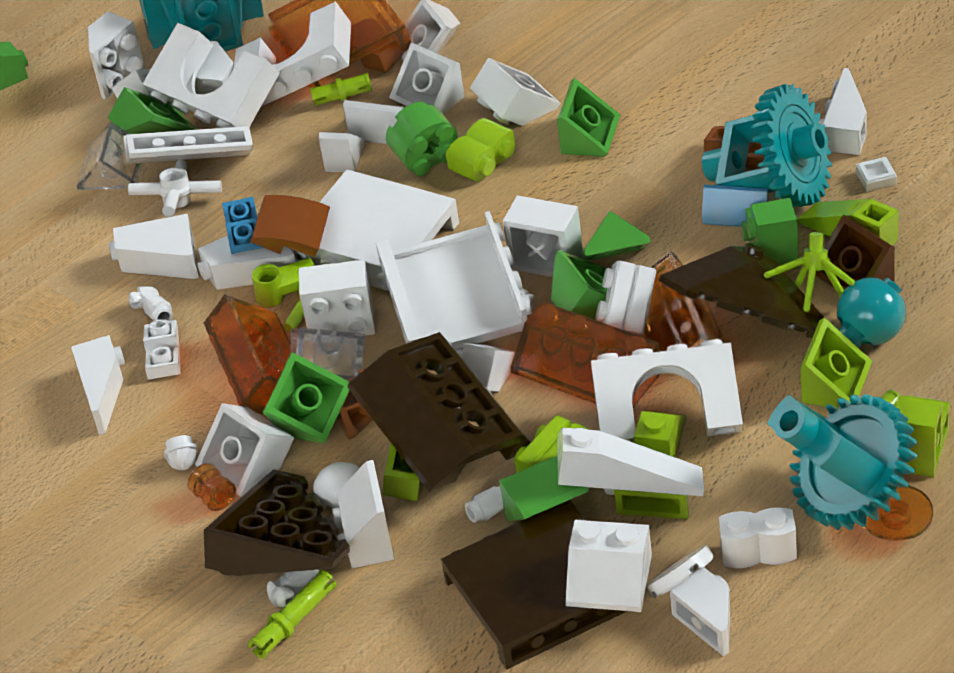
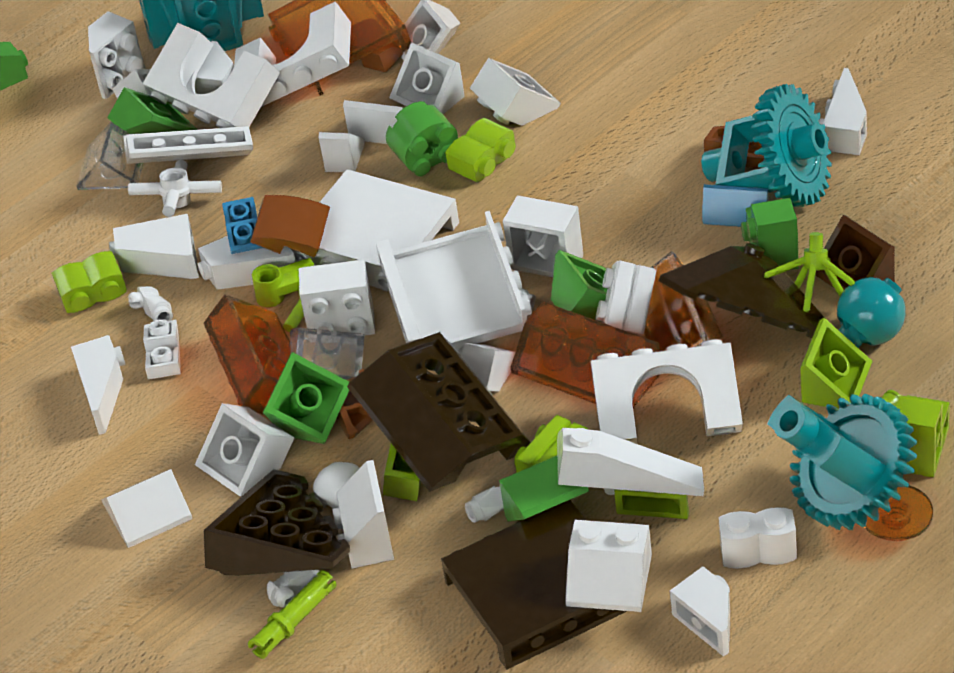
(89, 281): none -> lime brick
(148, 508): none -> white slope
(180, 452): white plate -> none
(215, 491): clear orange wheel -> none
(341, 89): lime pin -> none
(585, 122): bright green slope -> none
(613, 238): bright green slope -> none
(660, 431): lime slope -> none
(679, 571): white tile -> none
(867, 212): lime slope -> none
(876, 174): white tile -> none

